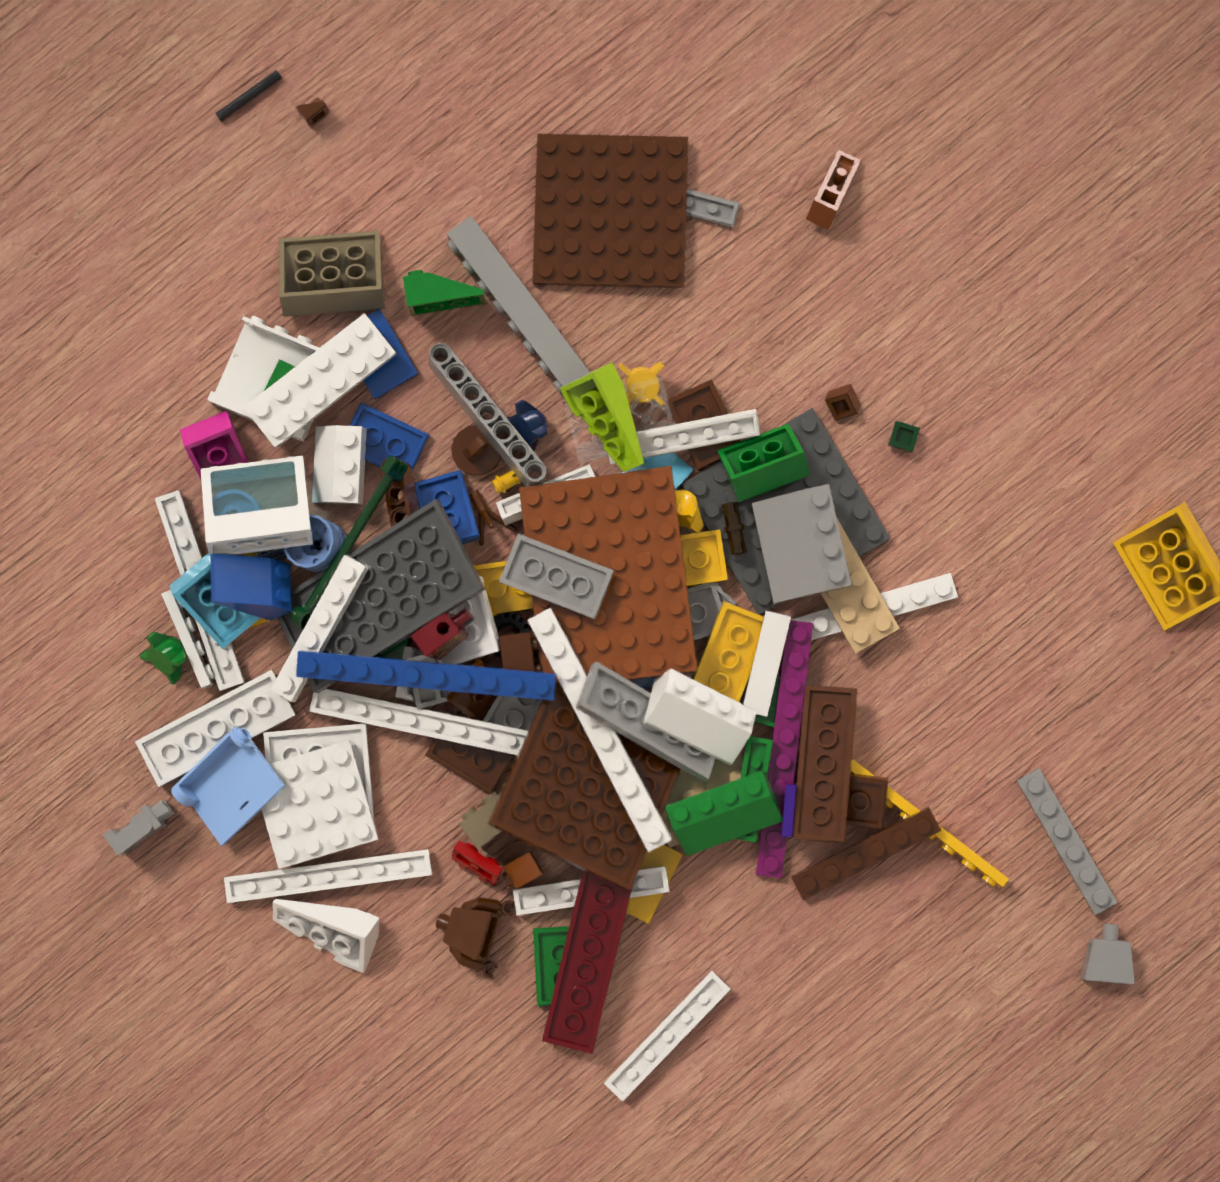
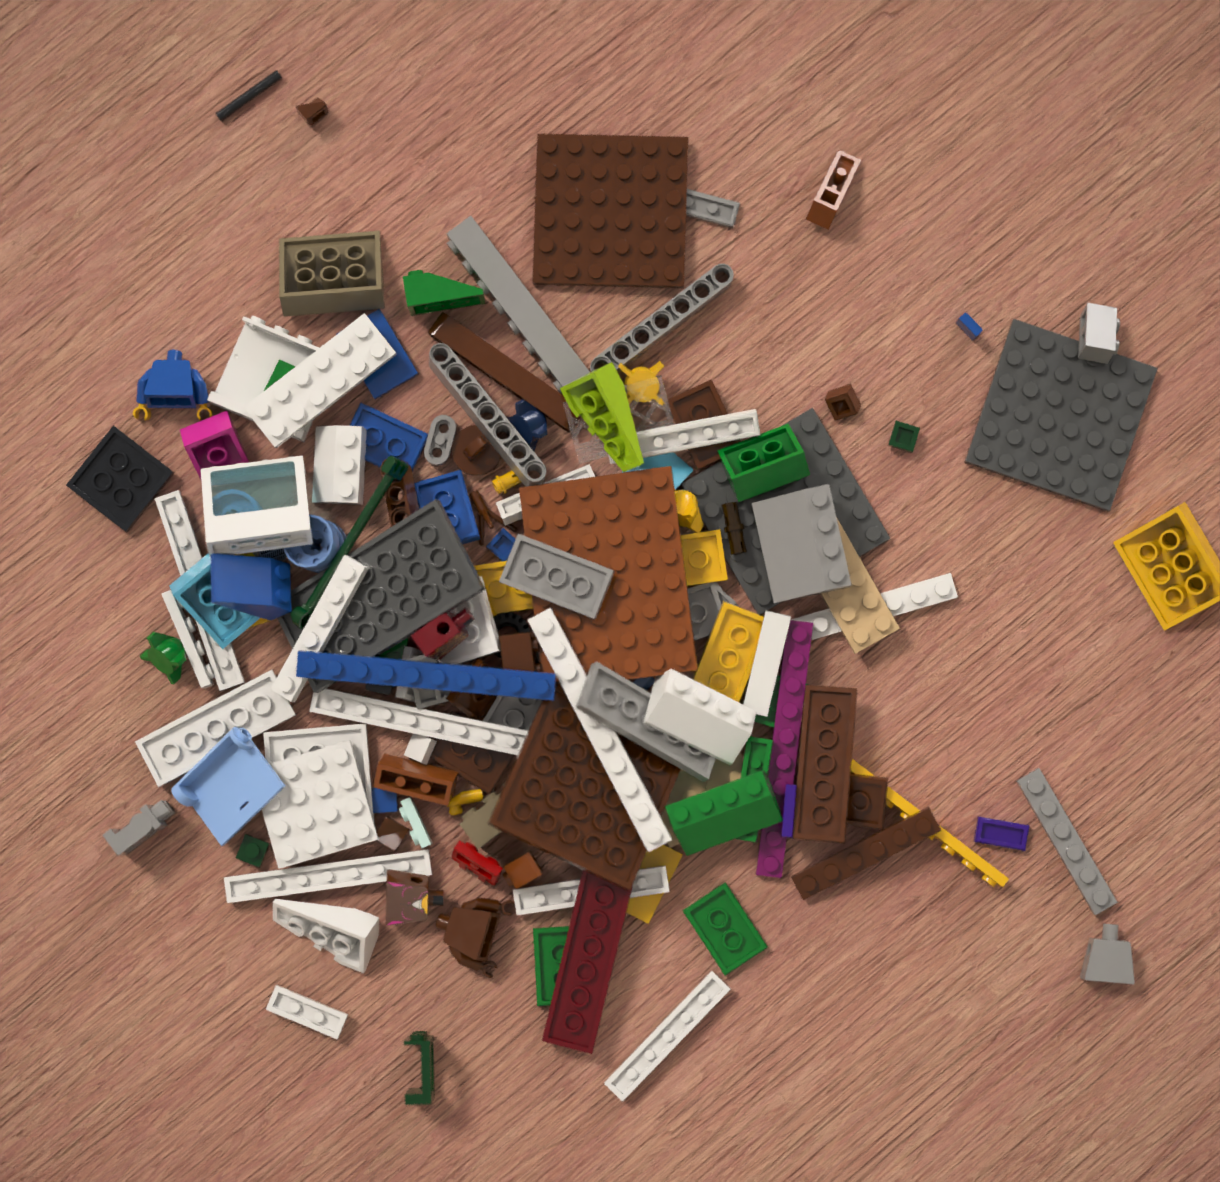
(120, 479): none -> black plate
(171, 385): none -> blue torso
(252, 850): none -> dark green plate
(307, 1011): none -> white plate
(383, 689): none -> black tile
(384, 801): none -> blue tile
(391, 833): none -> reddish brown slope
(409, 897): none -> reddish brown torso
(410, 813): none -> light aqua plate
(415, 779): none -> dark orange brick
(420, 748): none -> white tile
(426, 1094): none -> dark green panel
(440, 440): none -> light grey plate
(464, 797): none -> yellow arm
(501, 369): none -> reddish brown beam
(502, 544): none -> blue tile
(668, 312): none -> light grey beam
(725, 928): none -> green tile
(969, 326): none -> blue tile
(1001, 833): none -> dark purple tile
(1060, 417): none -> dark grey plate
(1098, 333): none -> brick

